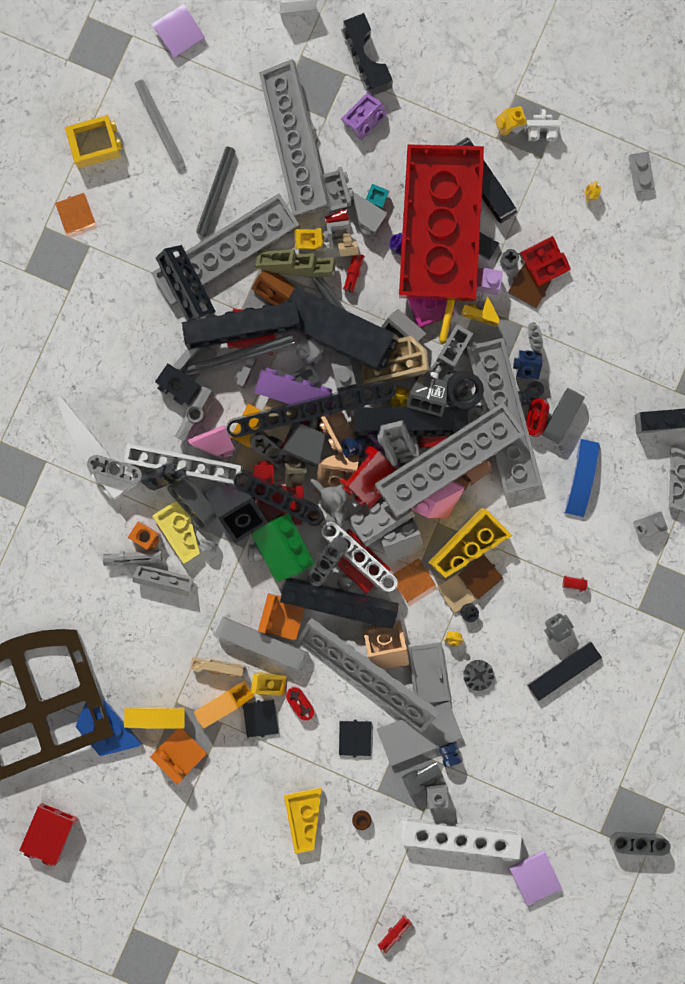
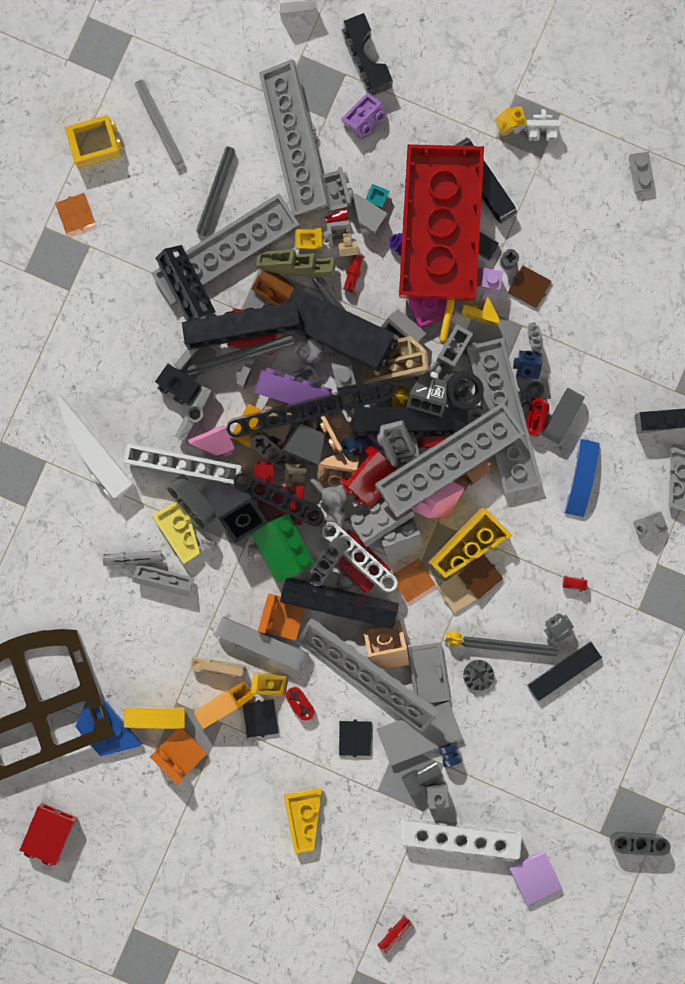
(99, 470): light grey beam -> none
(137, 531): orange brick -> none
(163, 476): black hinge -> none
(178, 30): lavender slope -> none
(361, 820): reddish brown plate -> none
(467, 607): black bush -> none
(510, 646): none -> dark grey axle
(544, 261): red slope -> none
(592, 191): yellow plate -> none

